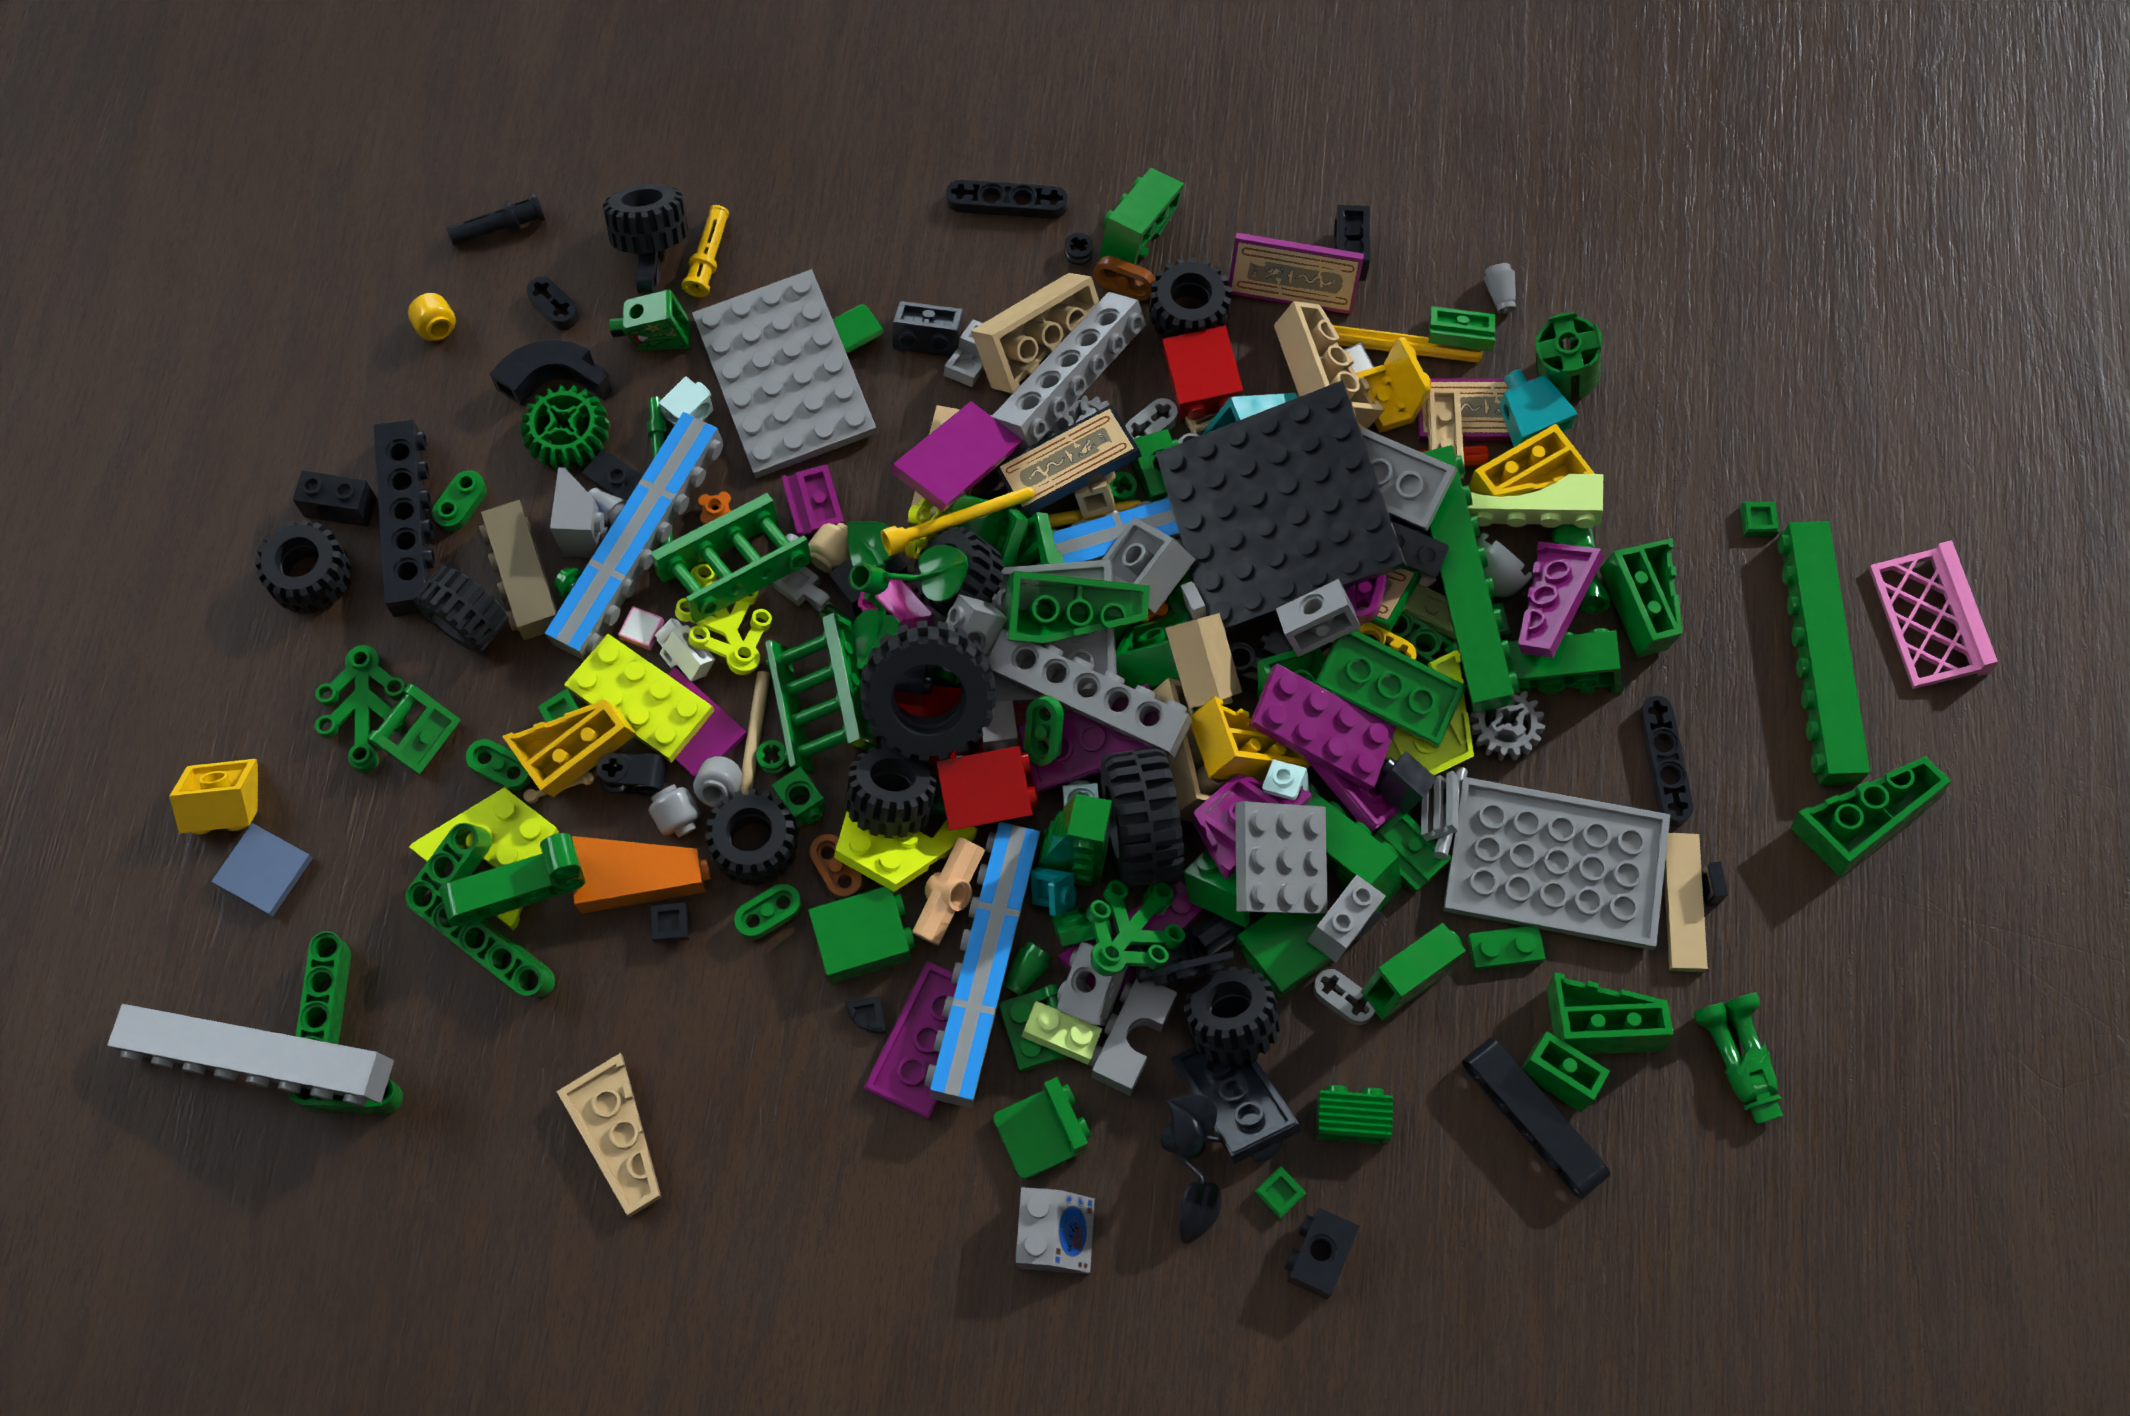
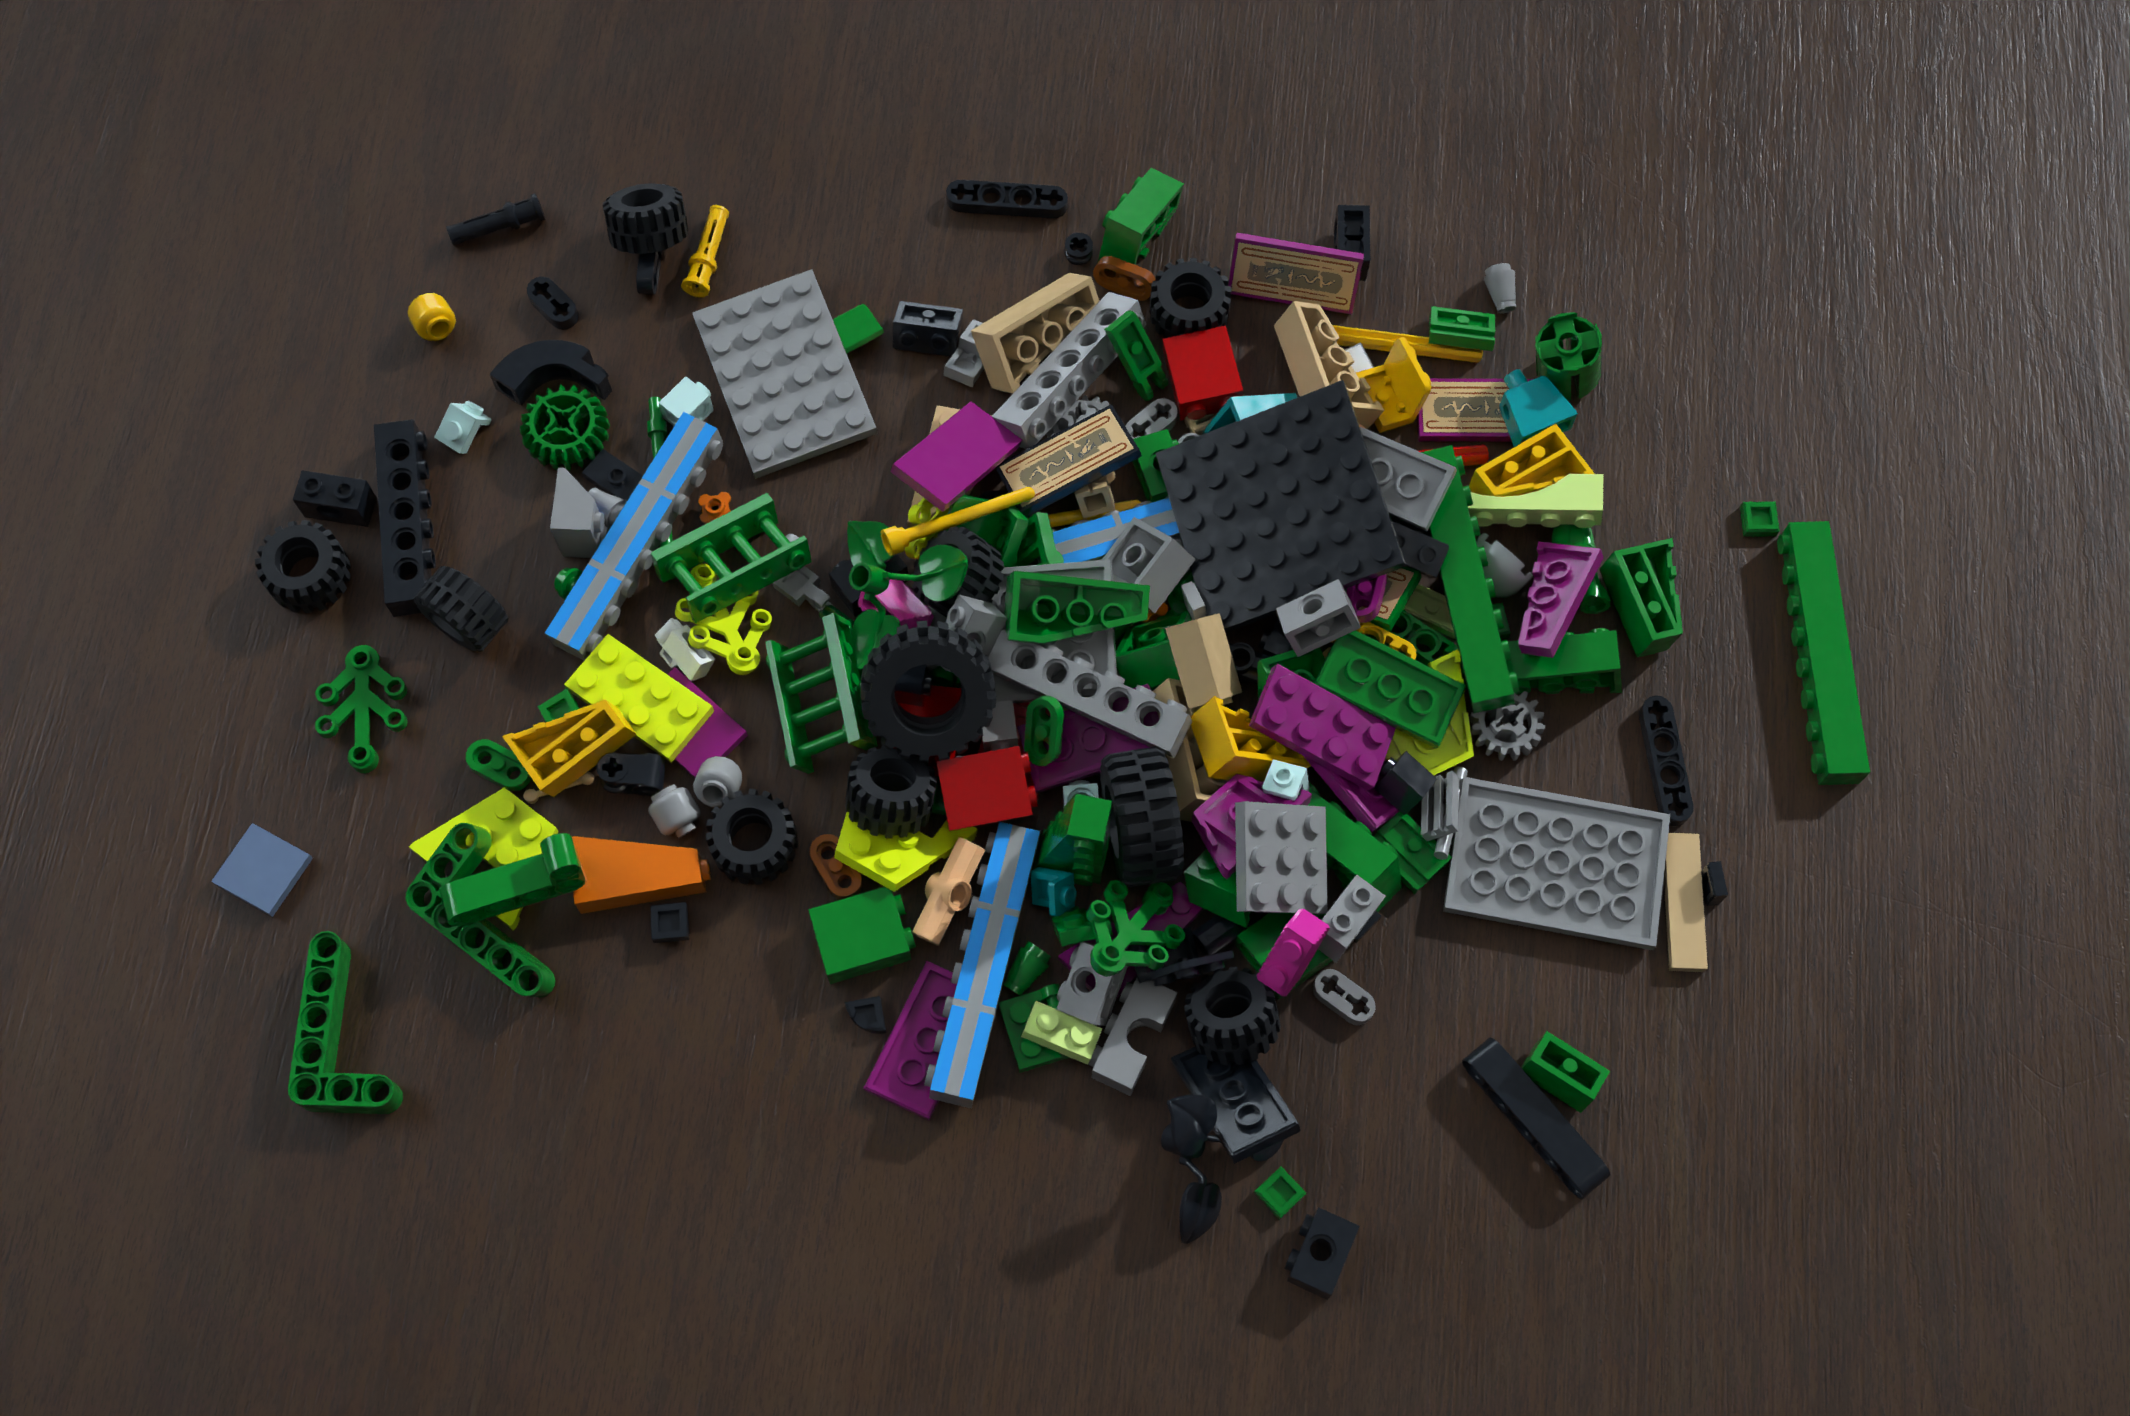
(216, 796): yellow slope -> none
(251, 1053): light grey brick -> none
(423, 736): green plate -> none
(461, 425): none -> light aqua bracket
(462, 500): green plate -> none
(520, 568): dark tan brick -> none
(612, 1129): tan wing -> none
(641, 628): white tile -> none
(653, 322): green torso -> none
(754, 731): tan bar -> none
(767, 911): green plate -> none
(772, 768): green bush -> none
(797, 784): green brick -> none
(812, 499): magenta plate -> none
(829, 546): tan head -> none
(1042, 1130): green bracket -> none
(1054, 1231): light grey slope -> none
(1123, 478): green bush -> none
(1136, 353): none -> green hinge
(1292, 952): none -> dark pink brick
(1354, 1116): green brick -> none
(1413, 971): green brick -> none
(1445, 420): tan tile -> none
(1506, 948): green plate -> none
(1605, 1019): green wedge -> none
(1752, 1072): green piece -> none
(1862, 820): green wedge -> none
(1961, 605): bright pink fence -> none

